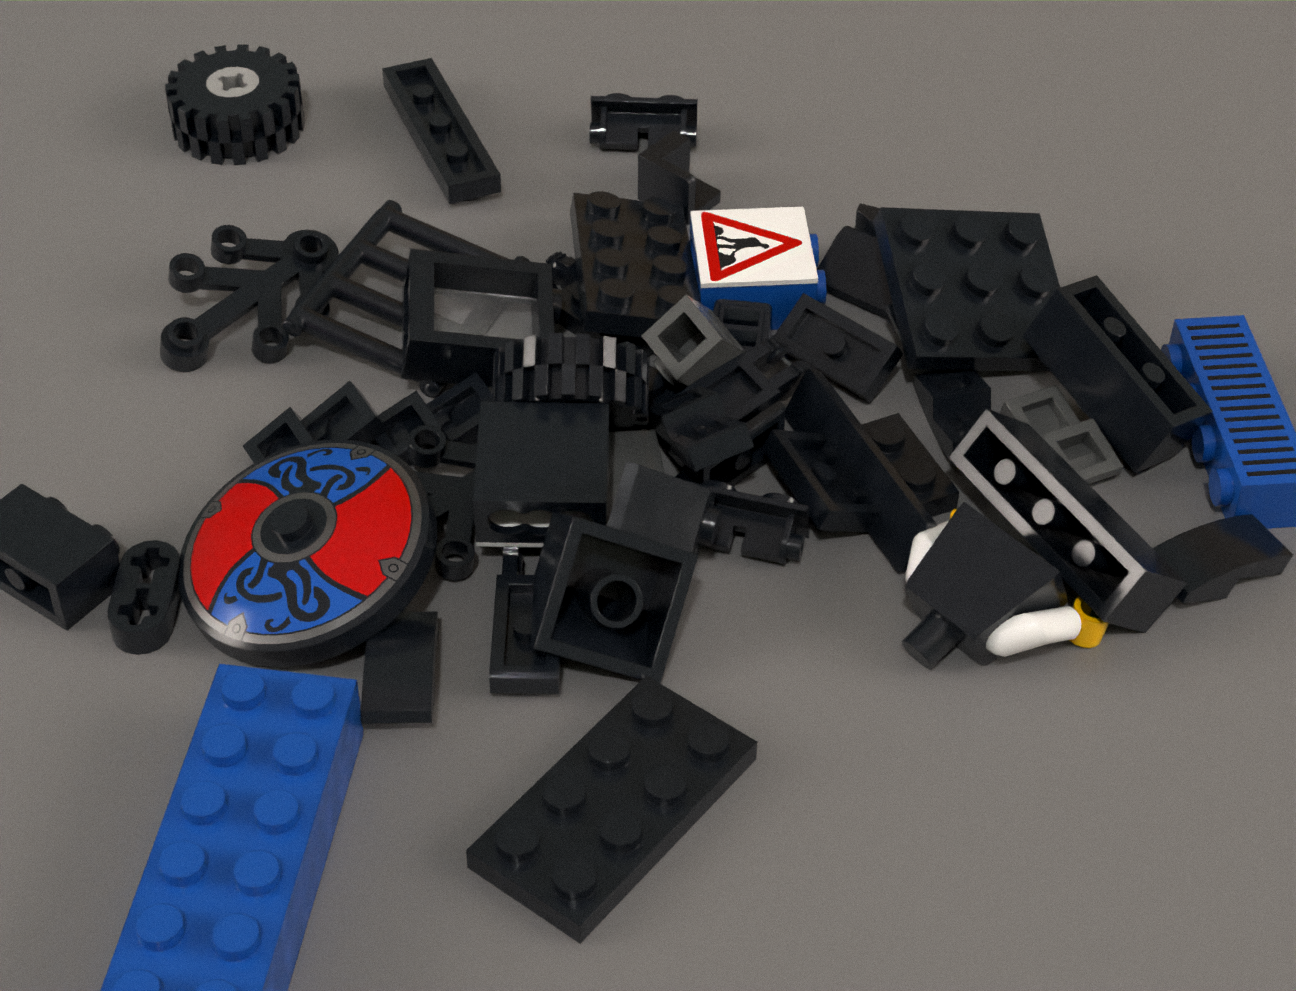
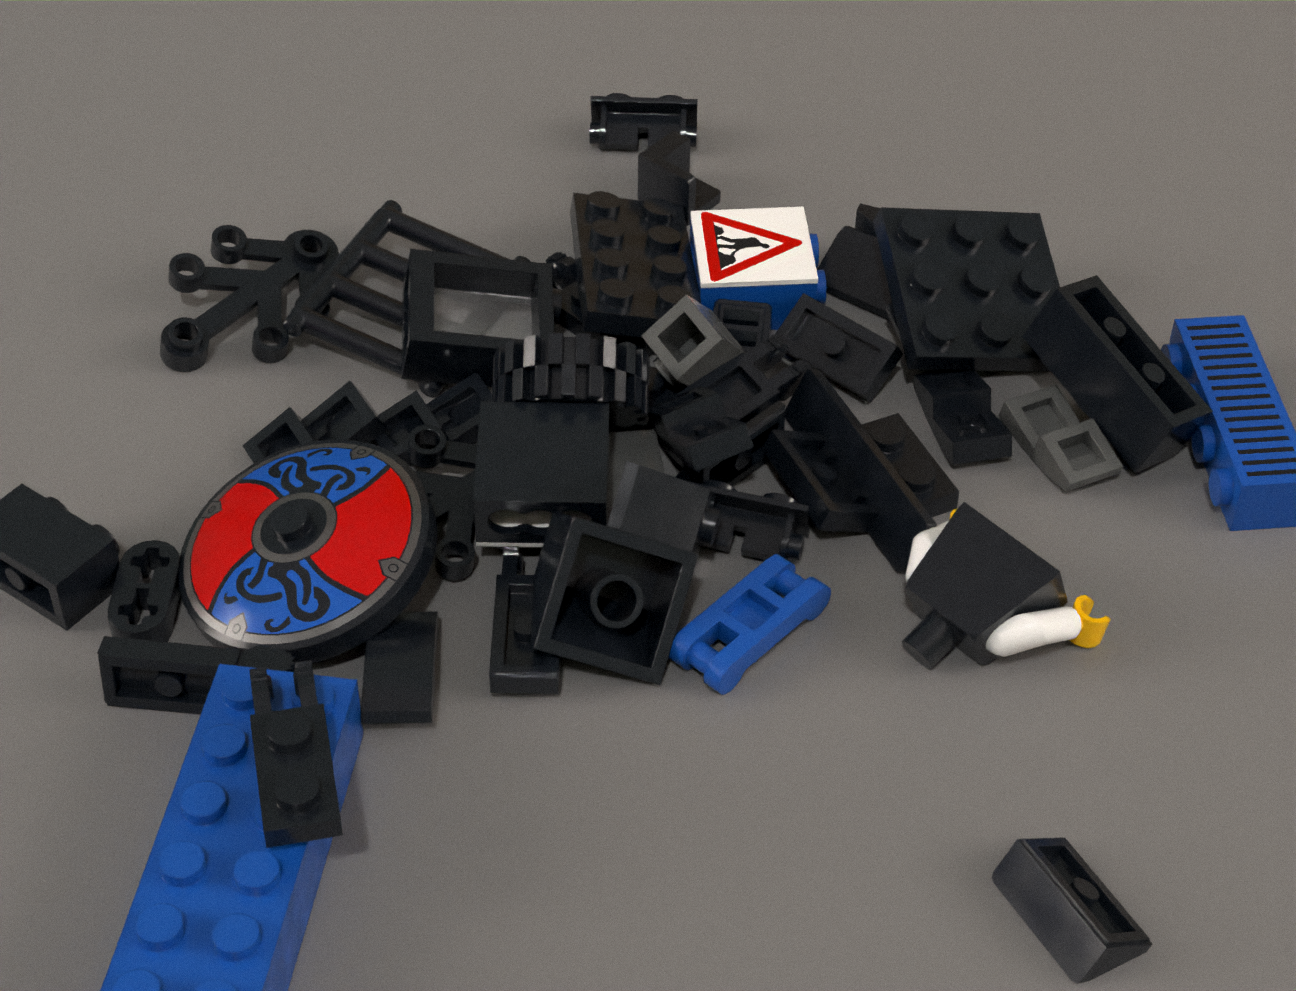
(173, 674): none -> black hinge
(235, 104): black wheel -> none
(293, 763): none -> black hinge
(441, 131): black plate -> none
(611, 808): black plate -> none
(749, 621): none -> blue plate
(1067, 522): black brick -> none
(1068, 908): none -> black slope
(1220, 554): black slope -> none

